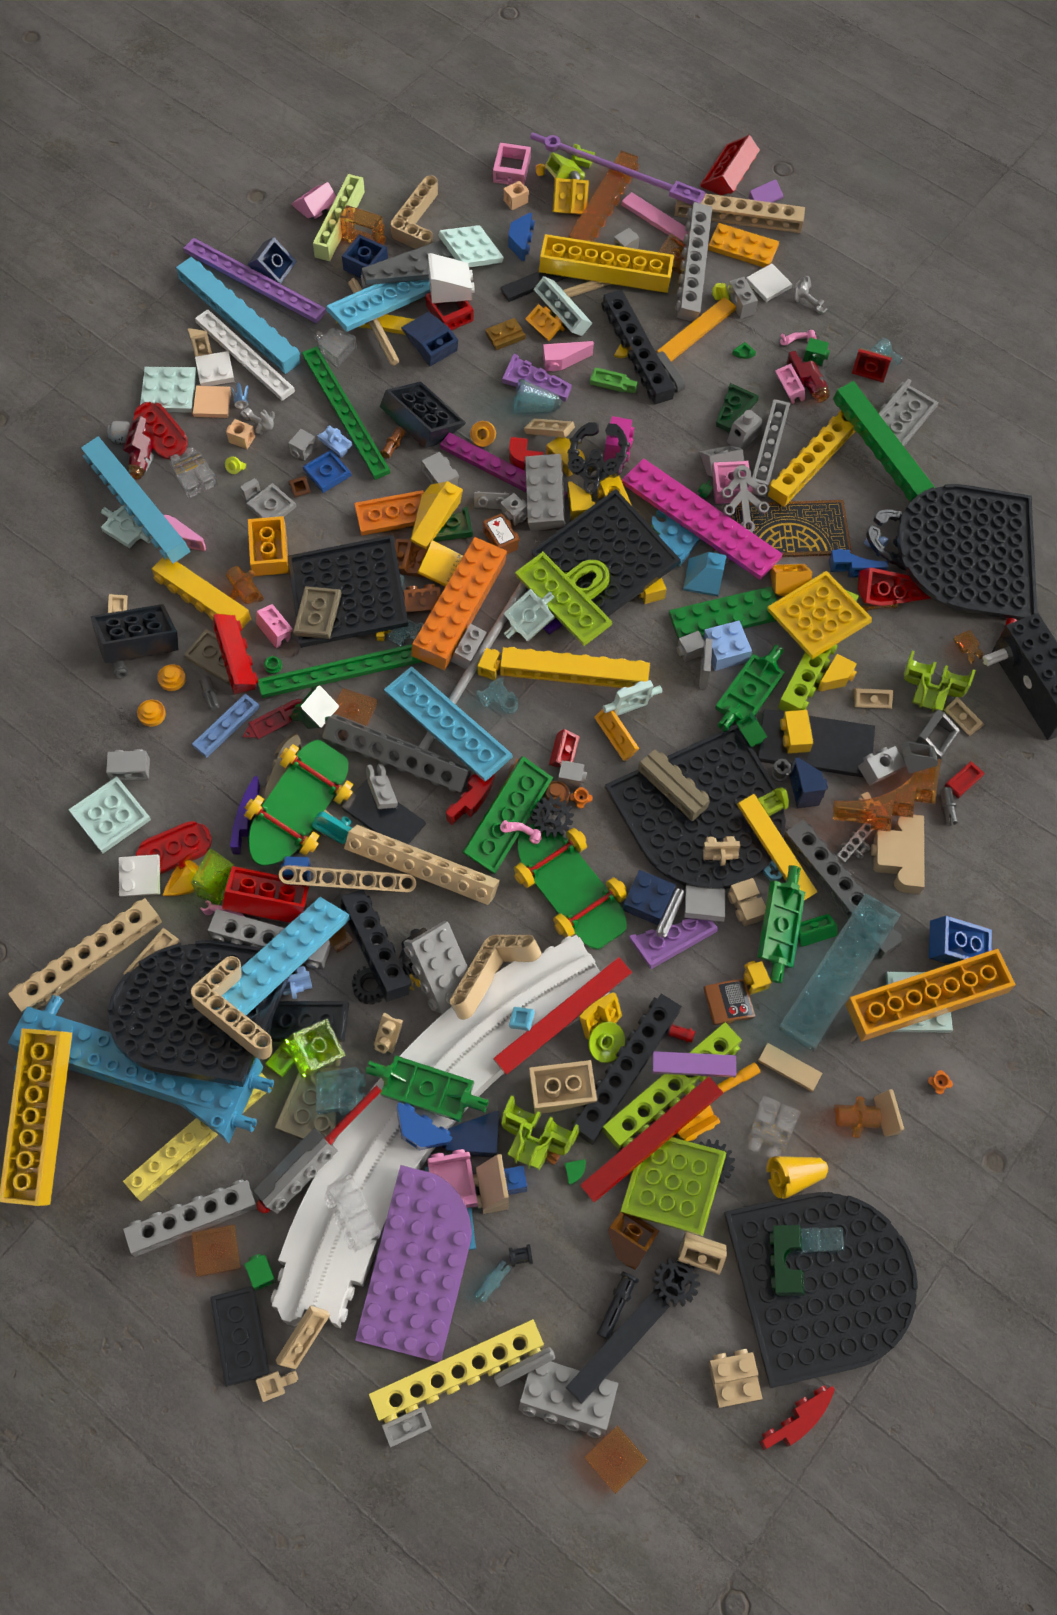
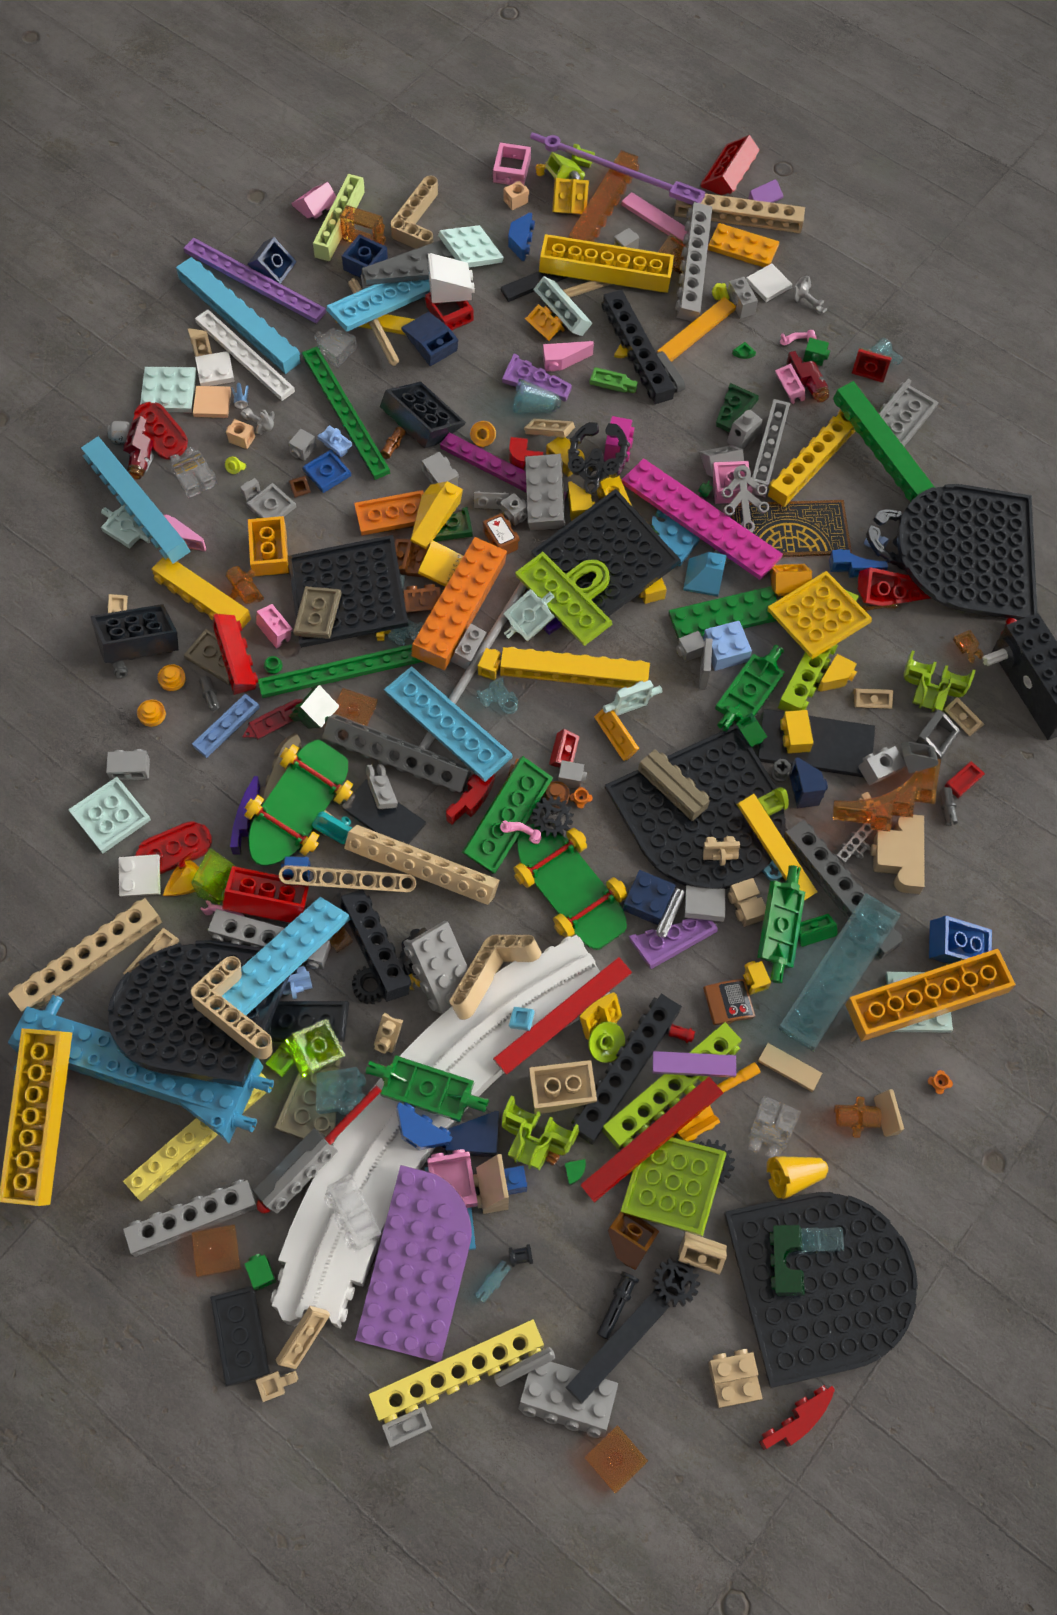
(505, 334): pearl gold plate -> none

